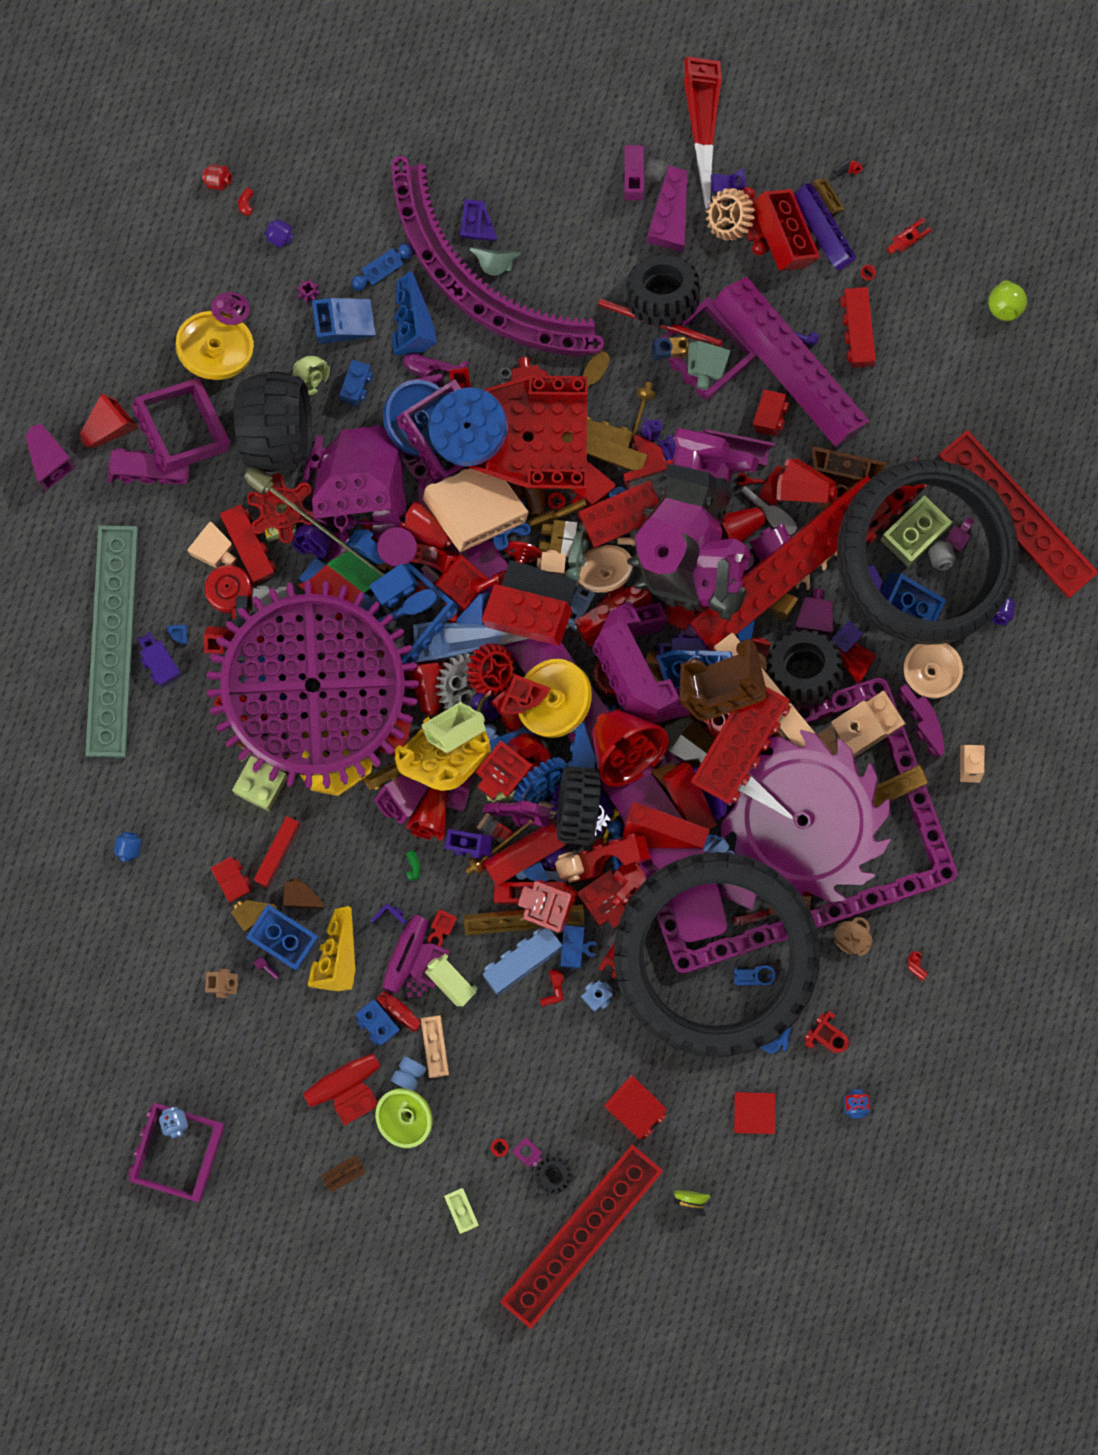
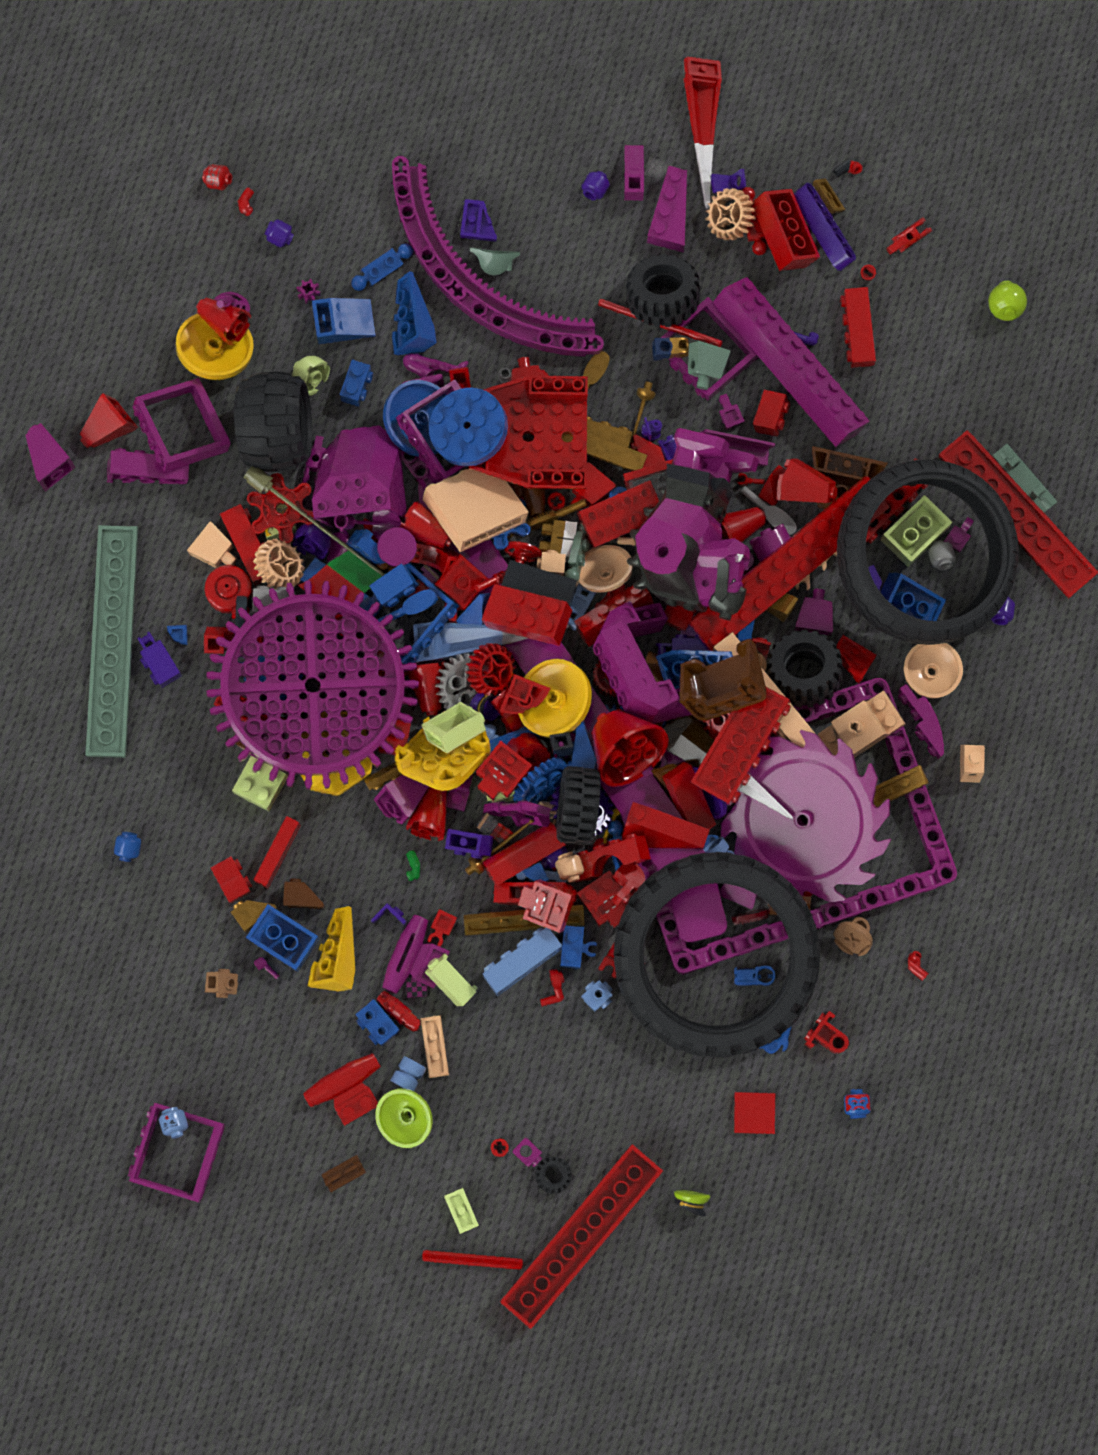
(227, 322): none -> red cone
(281, 558): none -> light nougat gear
(471, 1259): none -> red axle
(561, 745): none -> black piece
(595, 185): none -> dark purple head
(636, 1108): red slope -> none
(730, 414): none -> magenta plate
(847, 636): dark purple bracket -> none
(1024, 478): none -> sand green hinge

